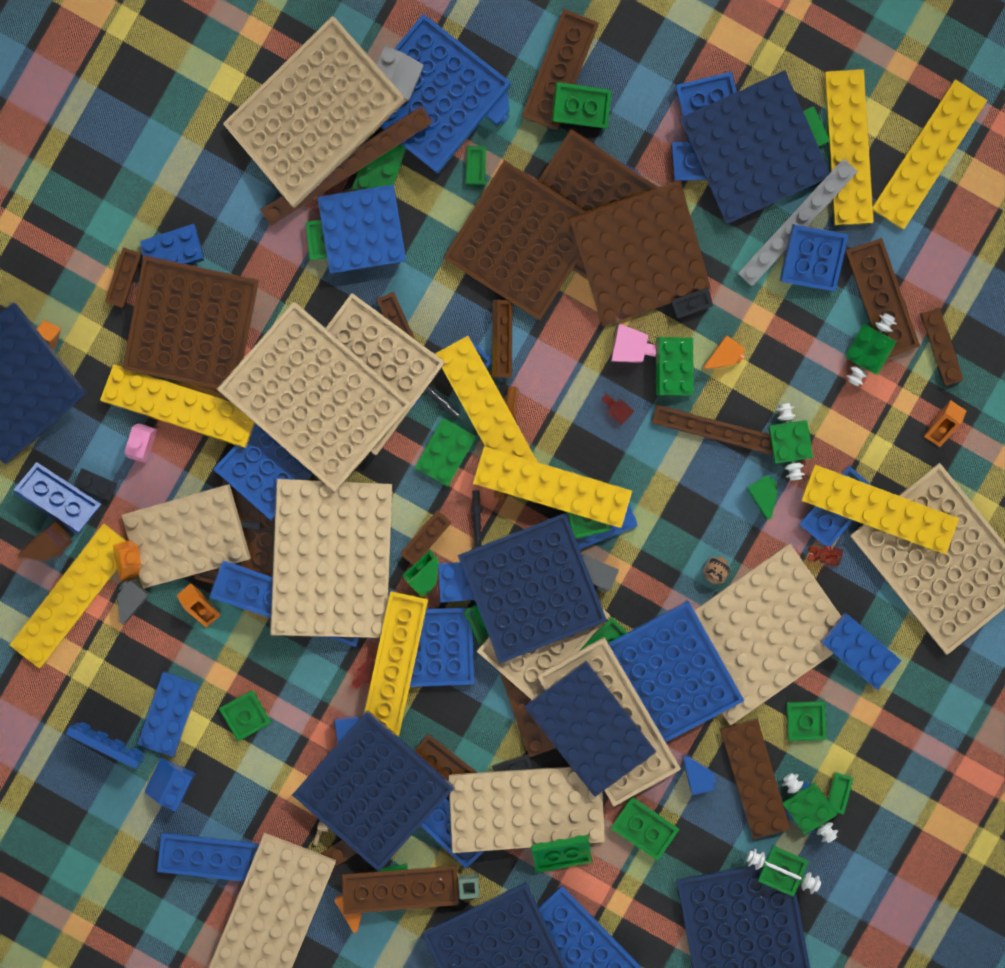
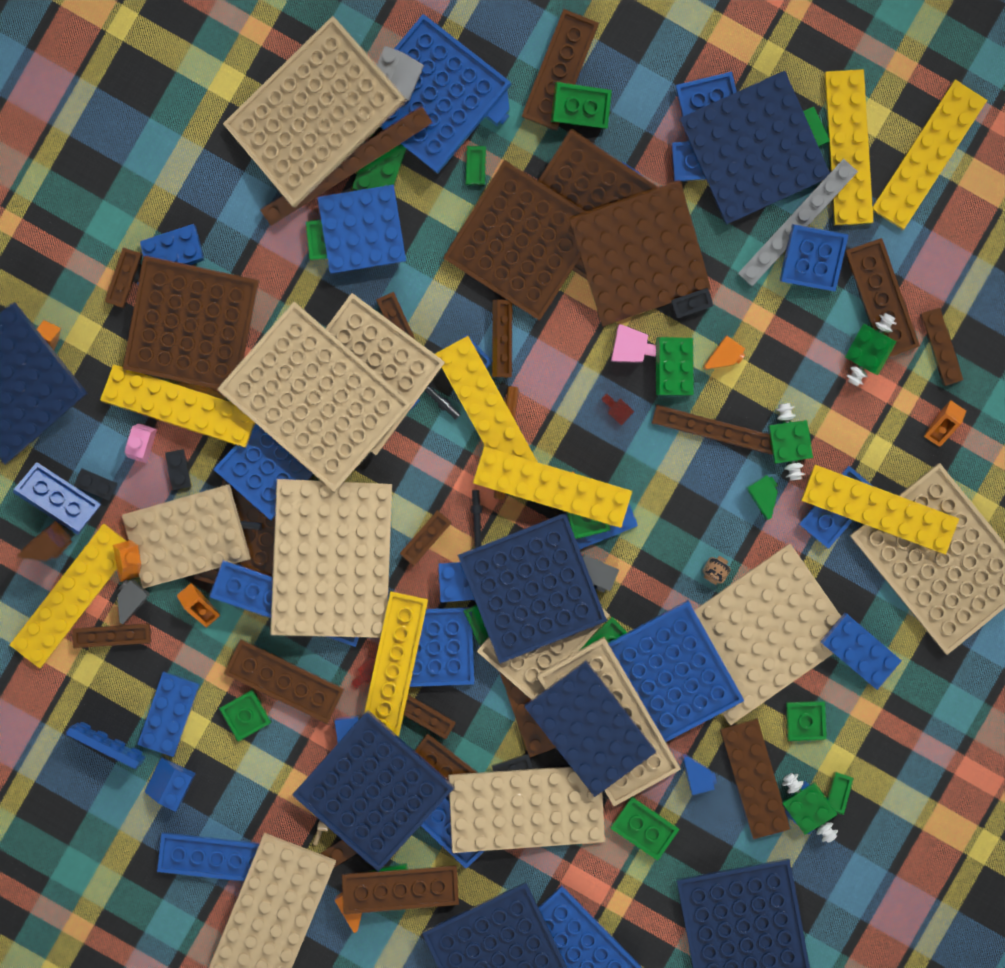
(111, 635): none -> reddish brown plate
(178, 469): none -> black plate
(284, 681): none -> reddish brown plate
(423, 574): green slope -> none
(428, 717): none -> reddish brown plate
(445, 452): green plate -> none
(469, 886): sand green brick -> none
(561, 853): green plate -> none
(783, 870): green plate -> none
(827, 555): clear red plate -> none

